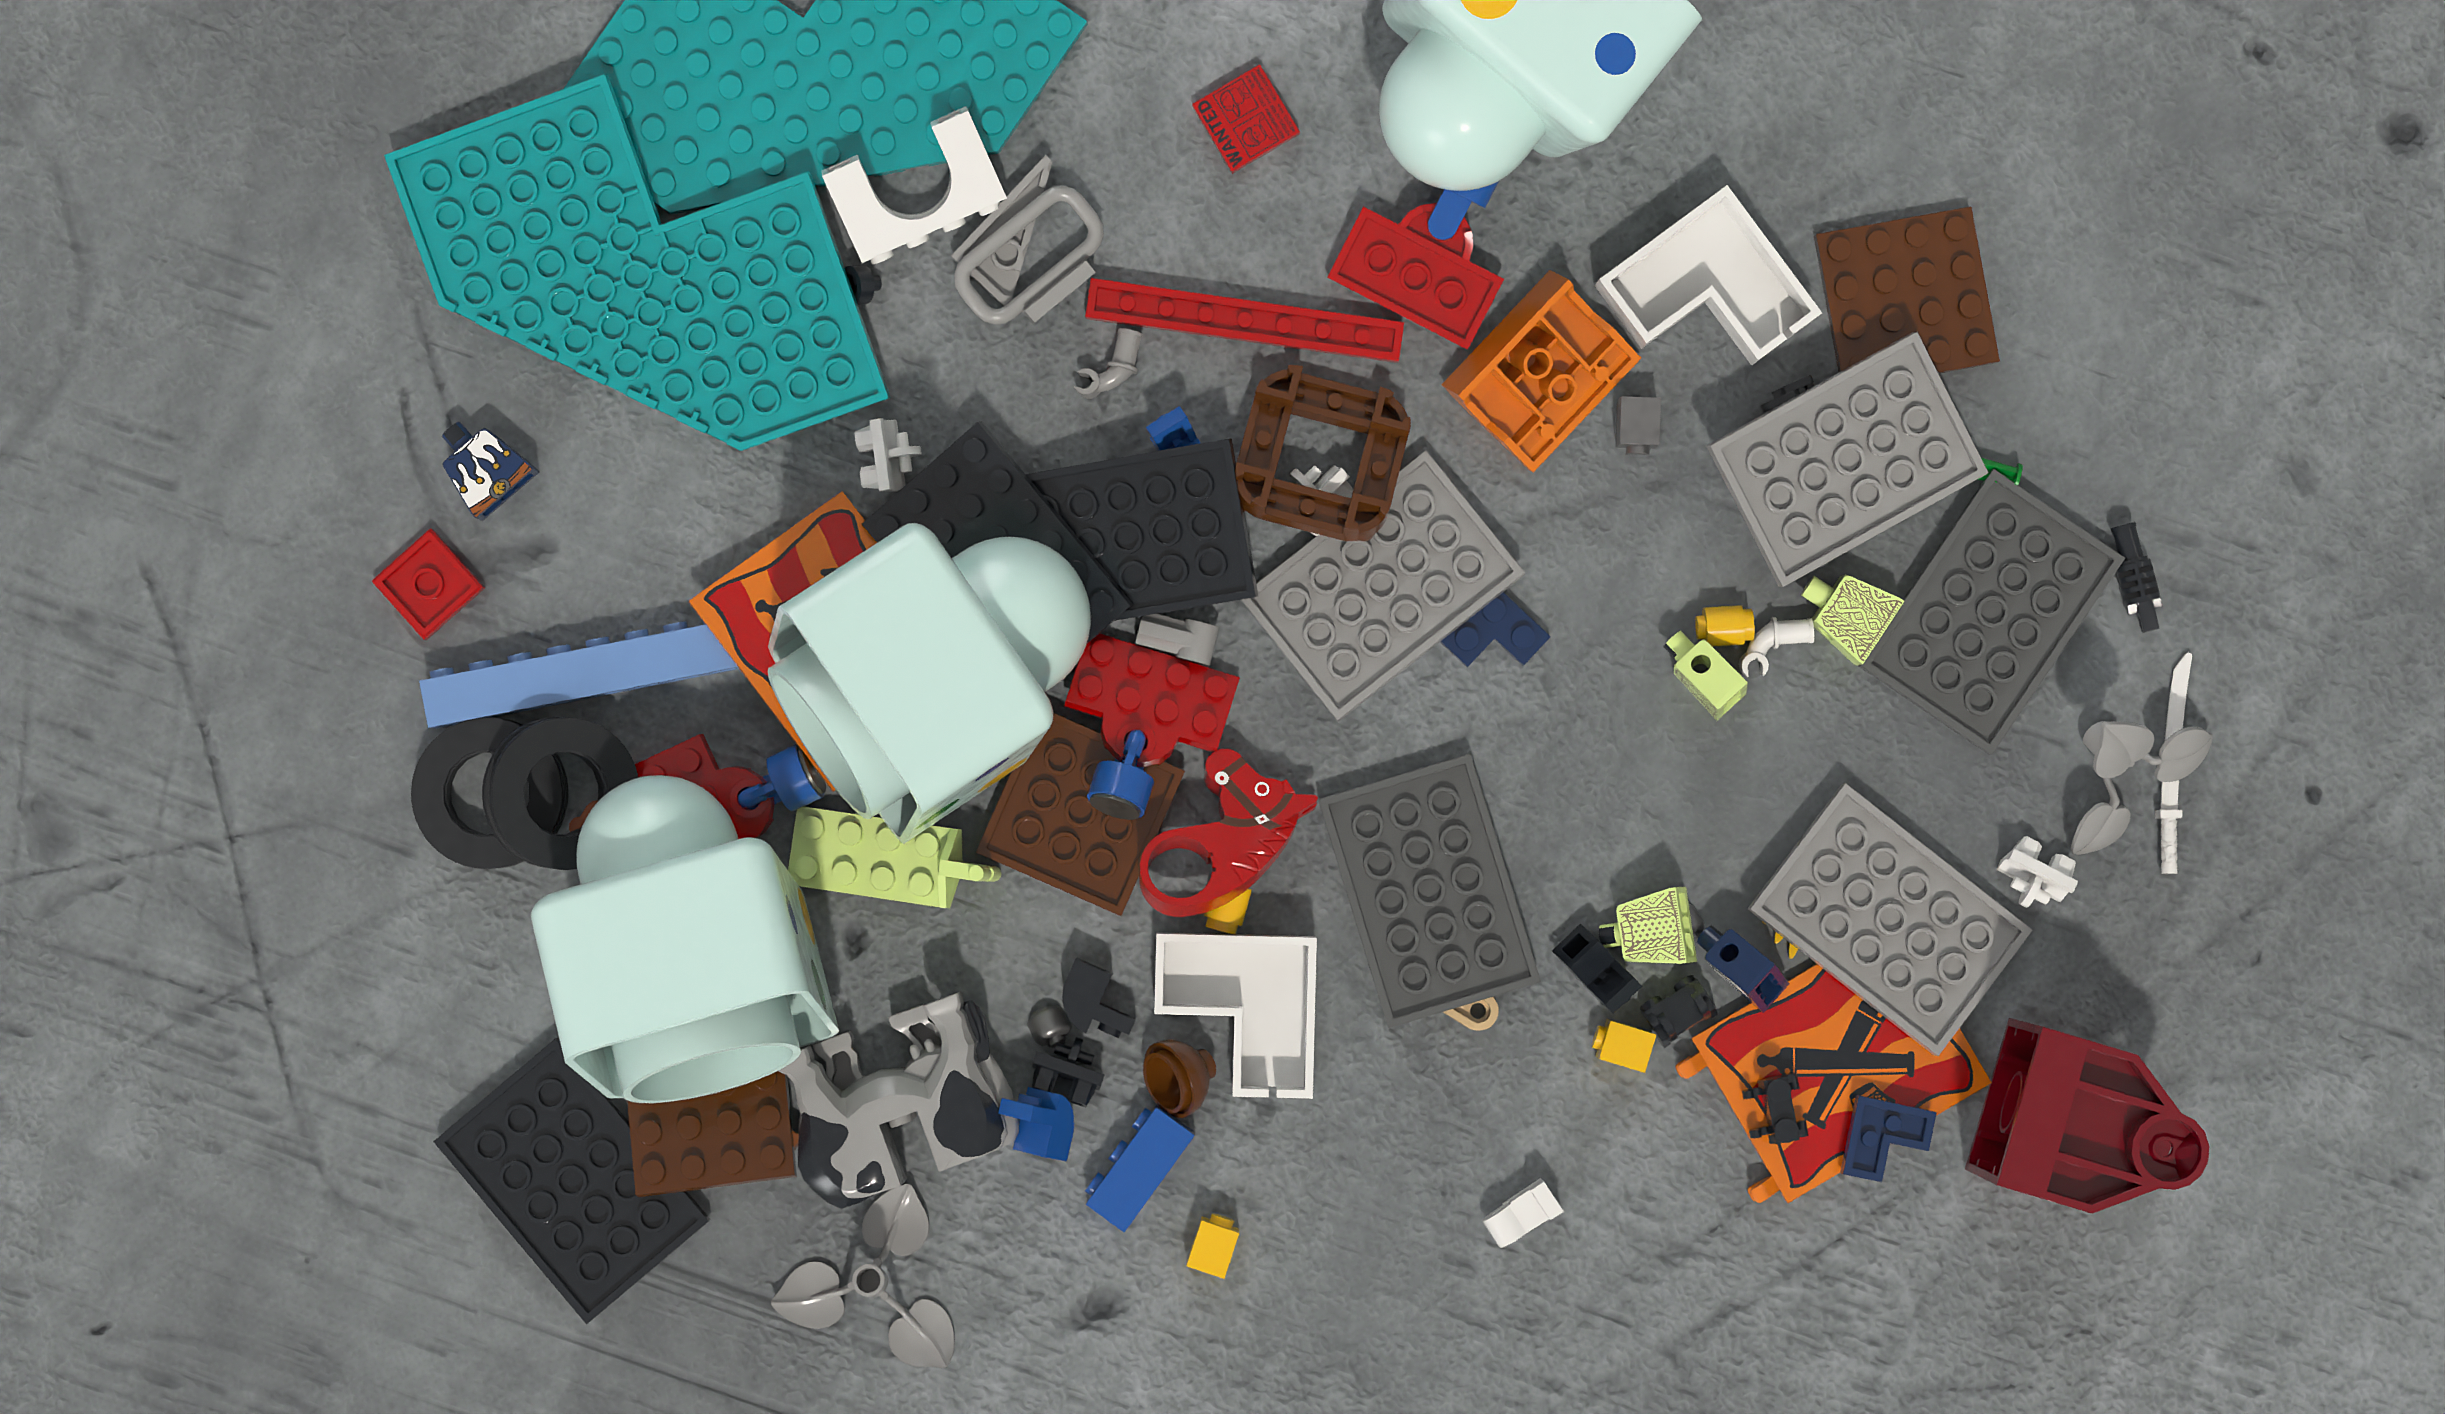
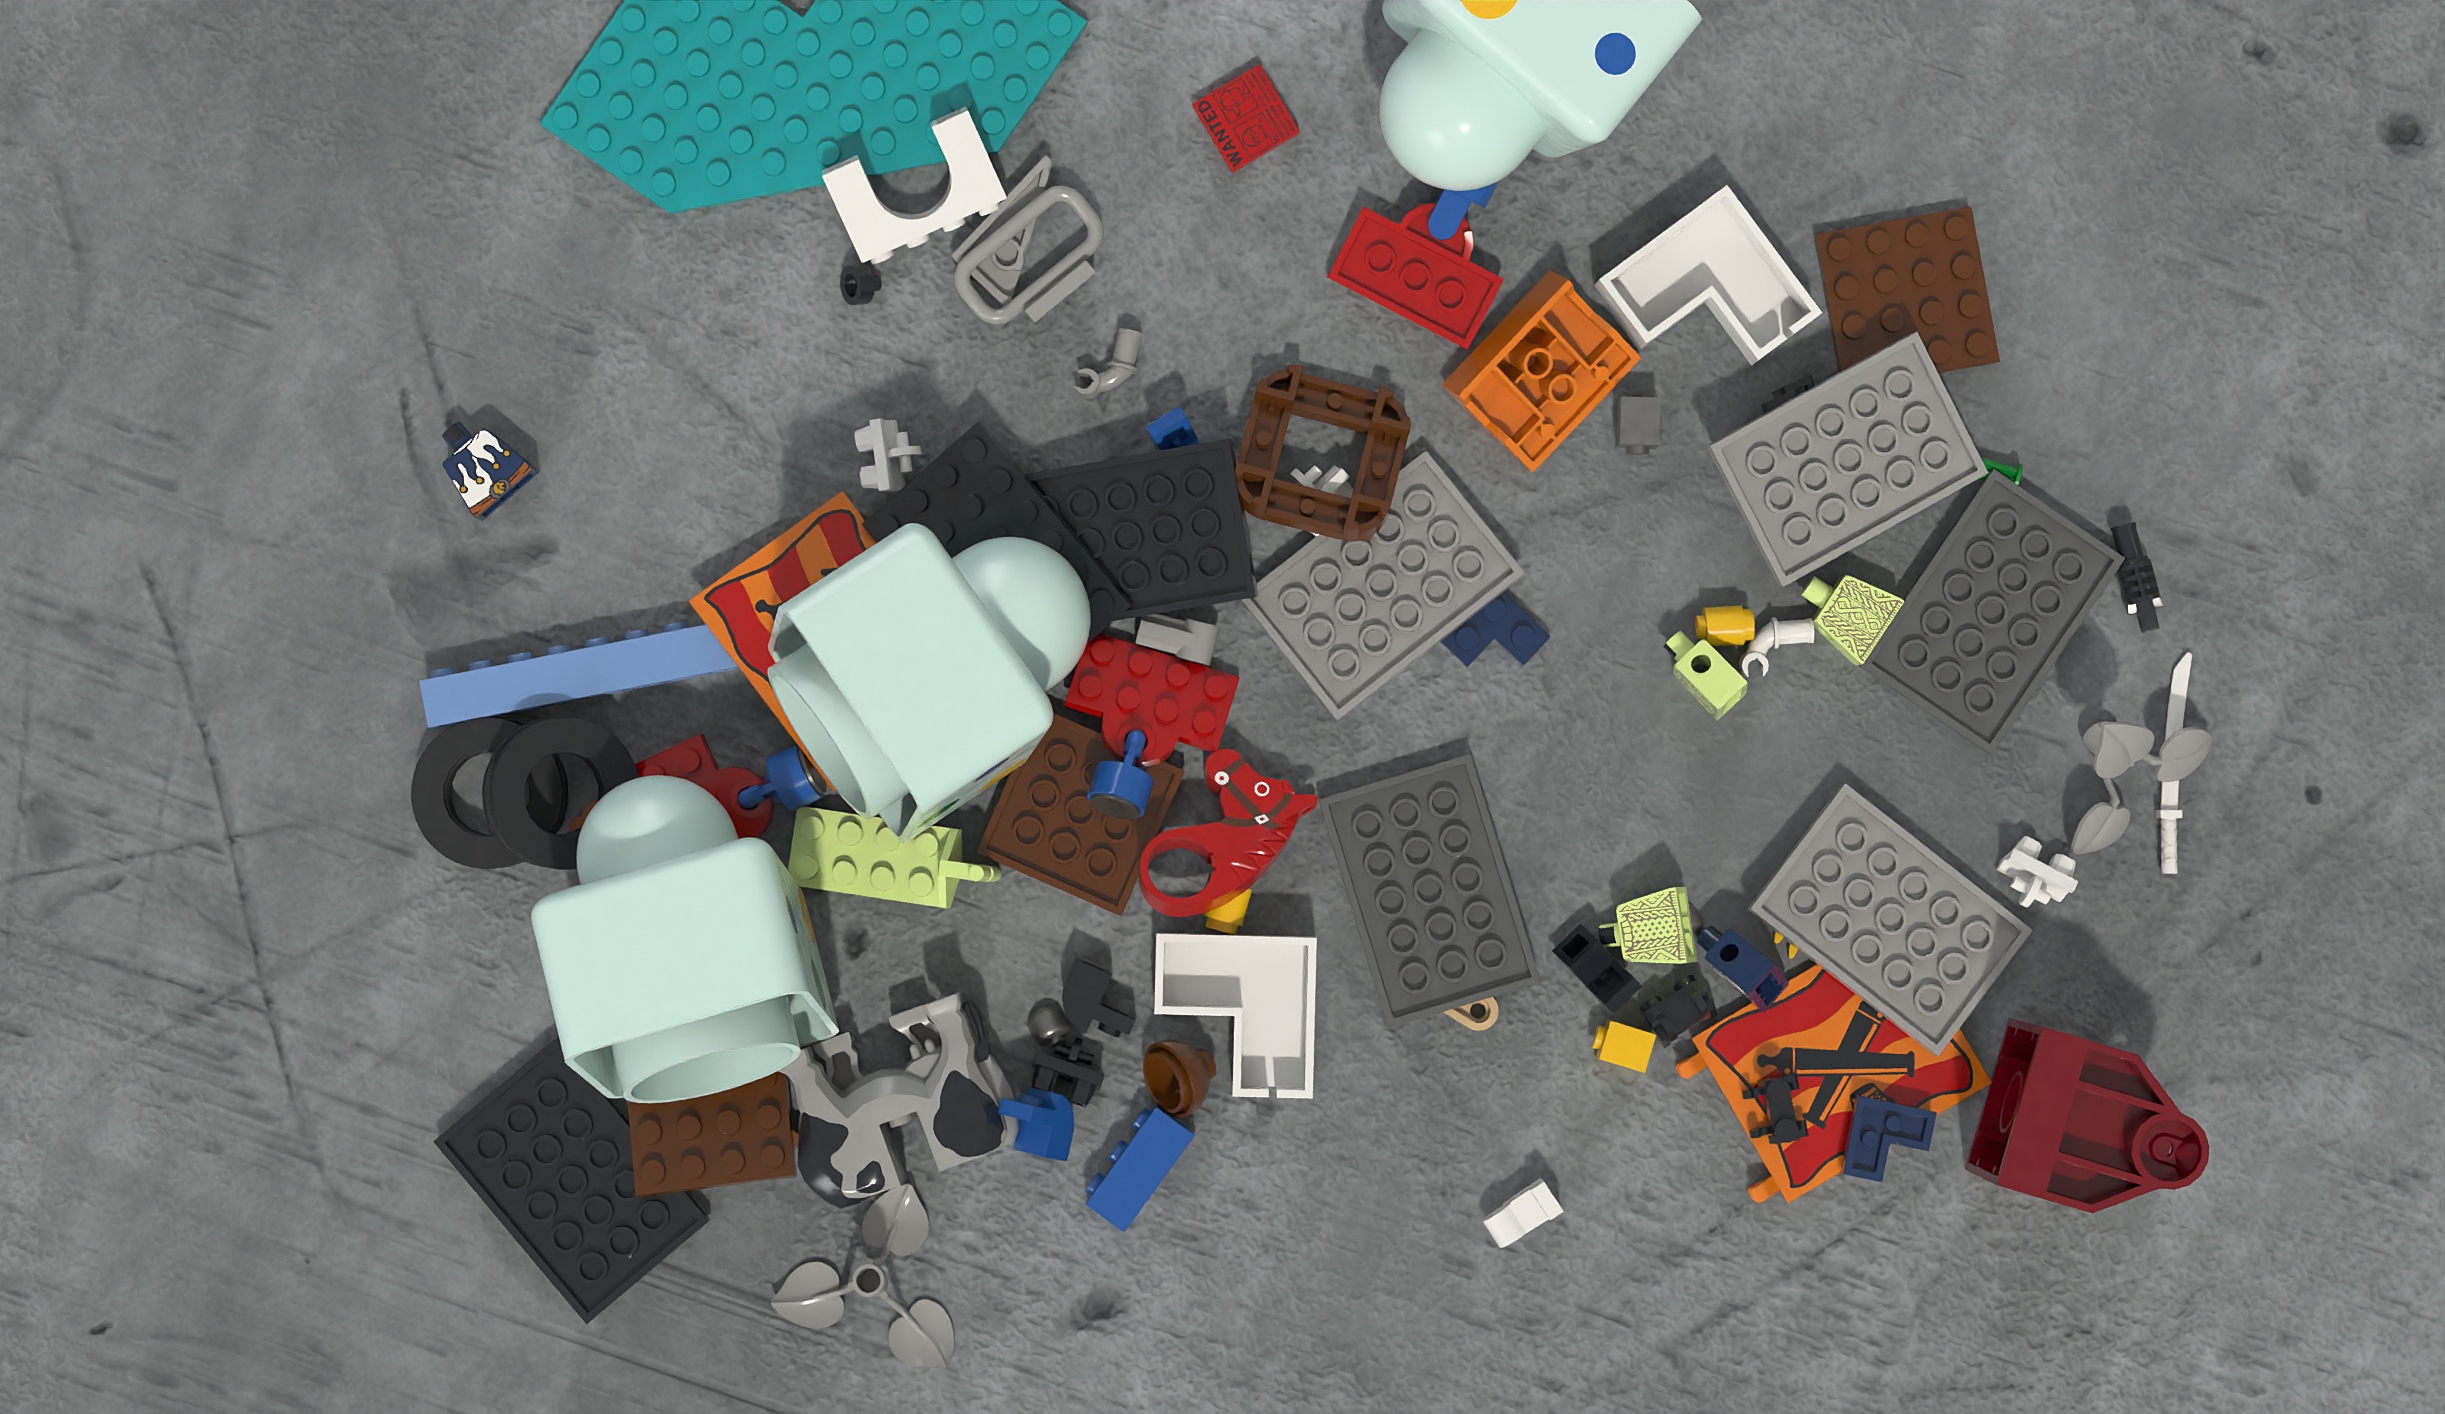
(428, 584): red tile -> none
(710, 318): teal plate -> none
(1213, 1245): yellow brick -> none
(1244, 320): red plate -> none

